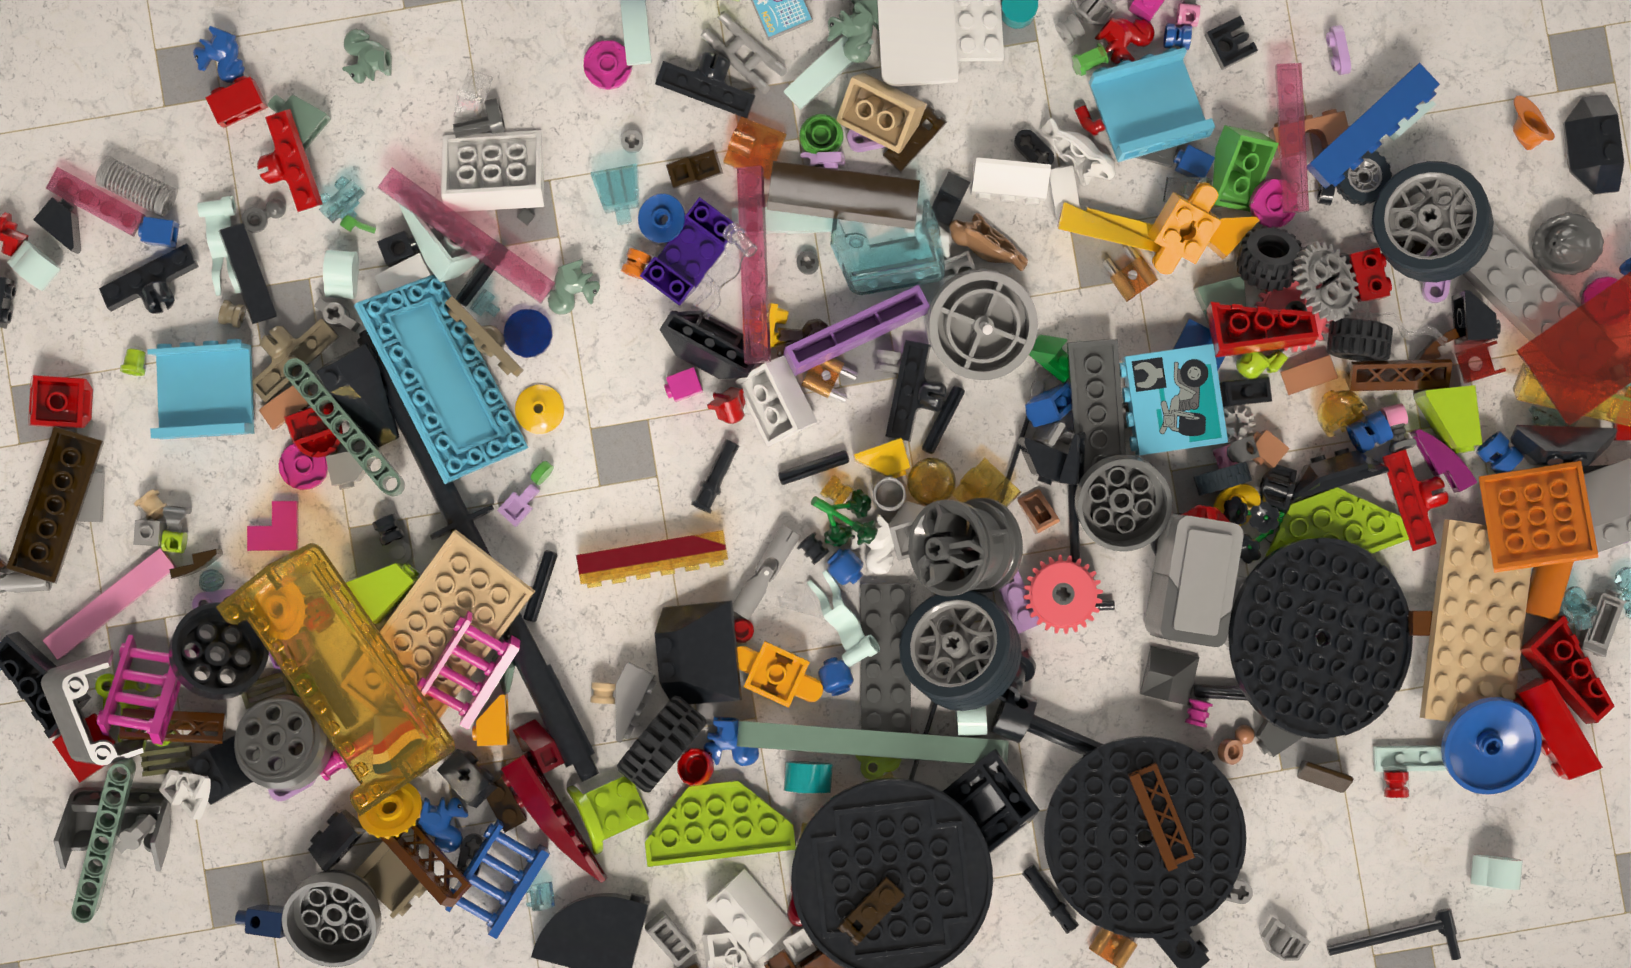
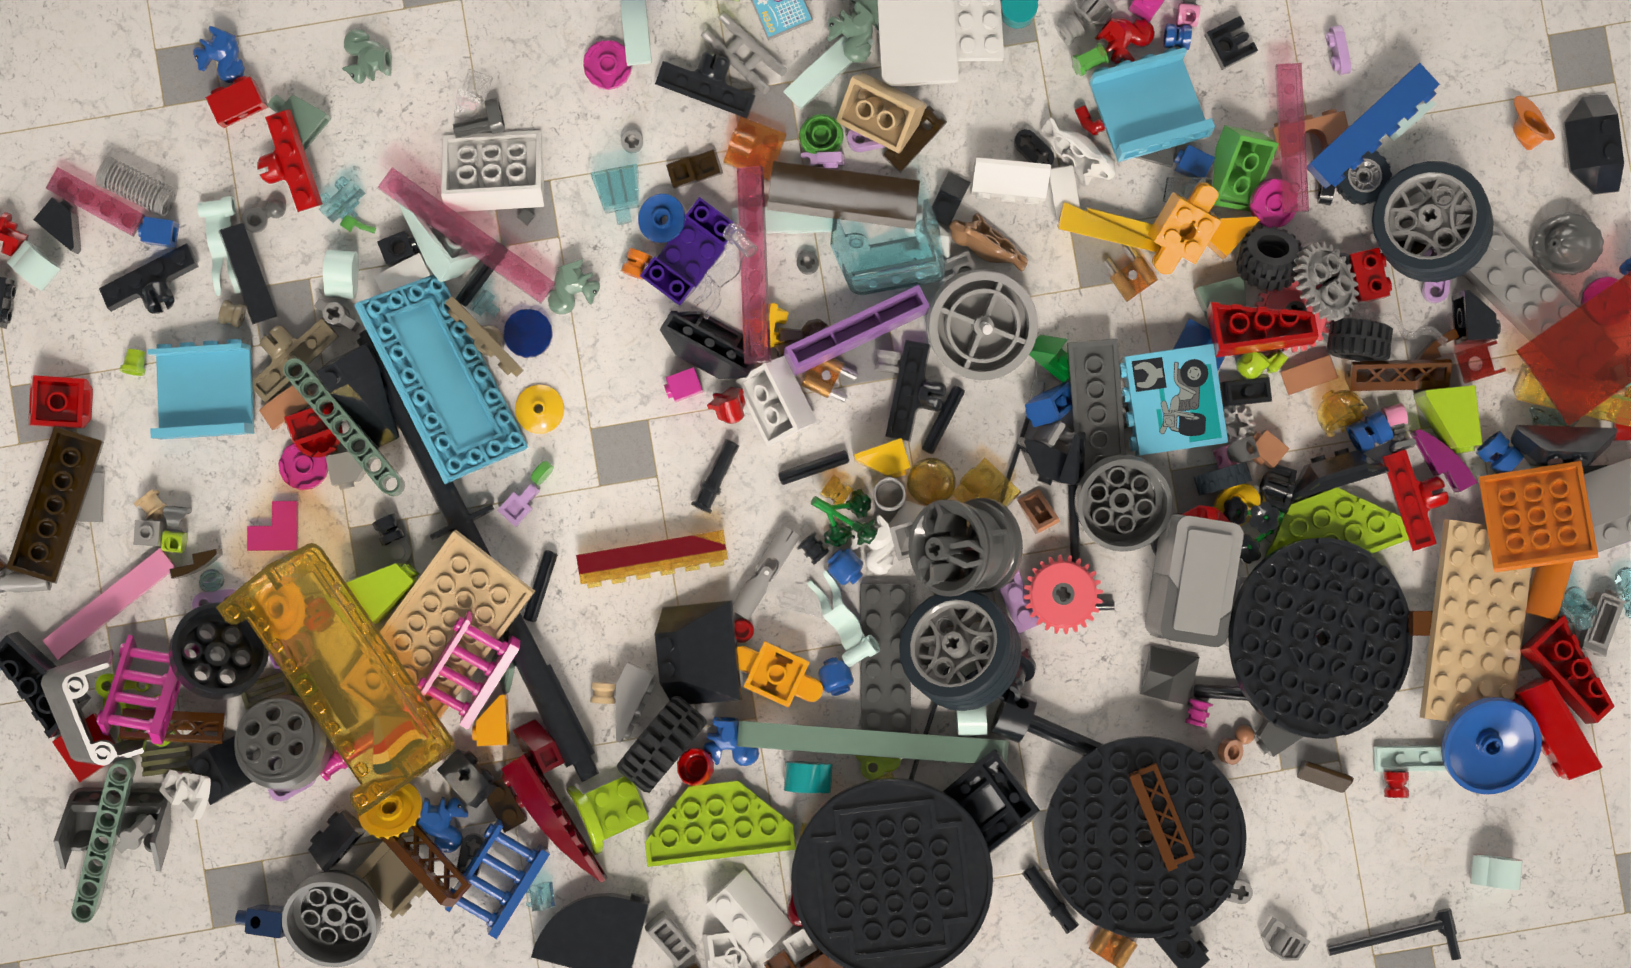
(871, 910): dark brown plate -> none

